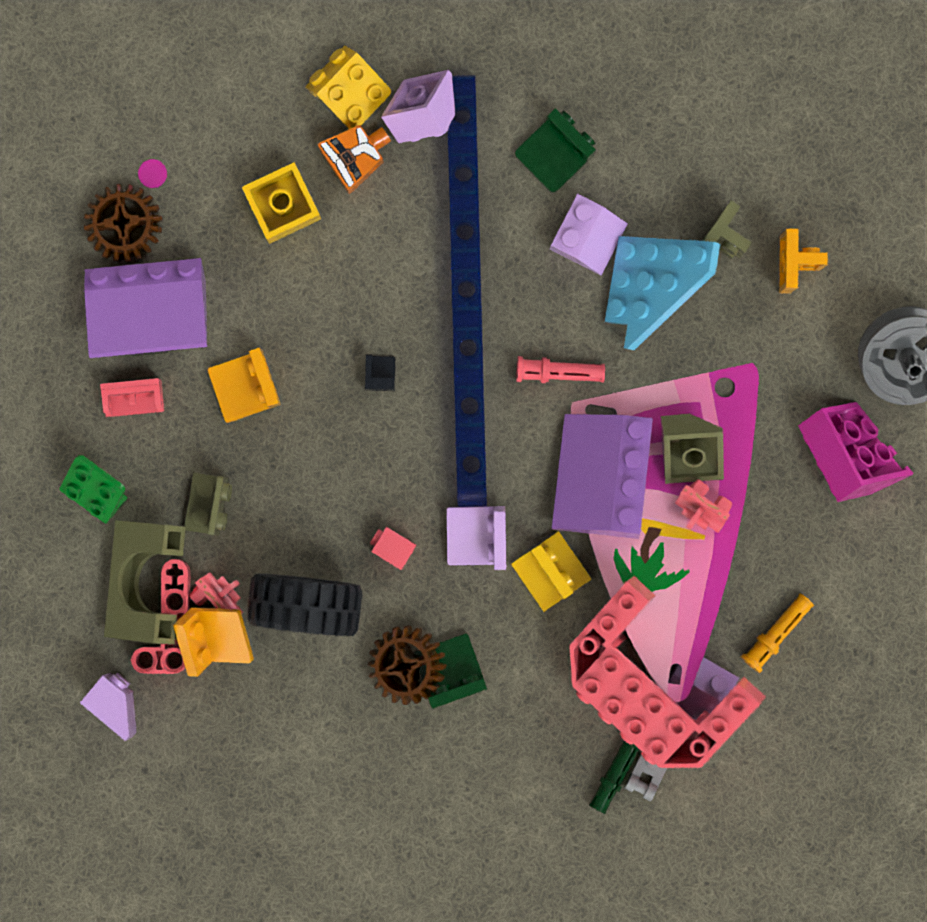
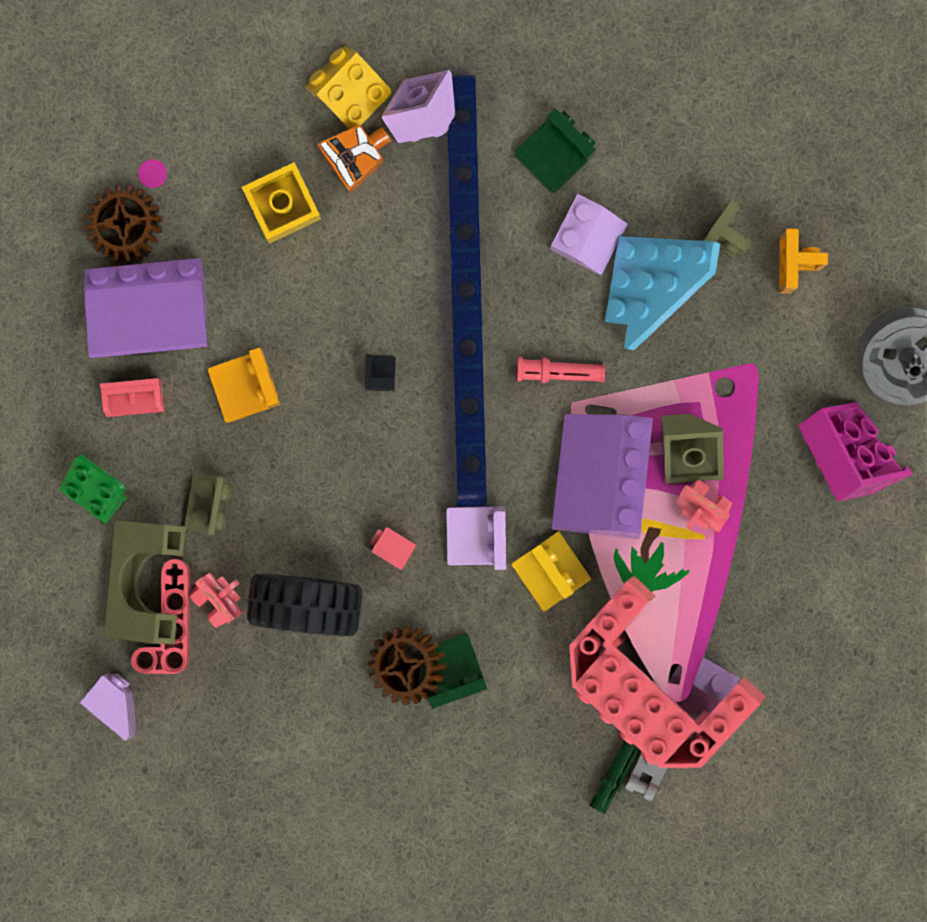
(210, 637): light orange bracket -> none
(768, 643): light orange pin -> none

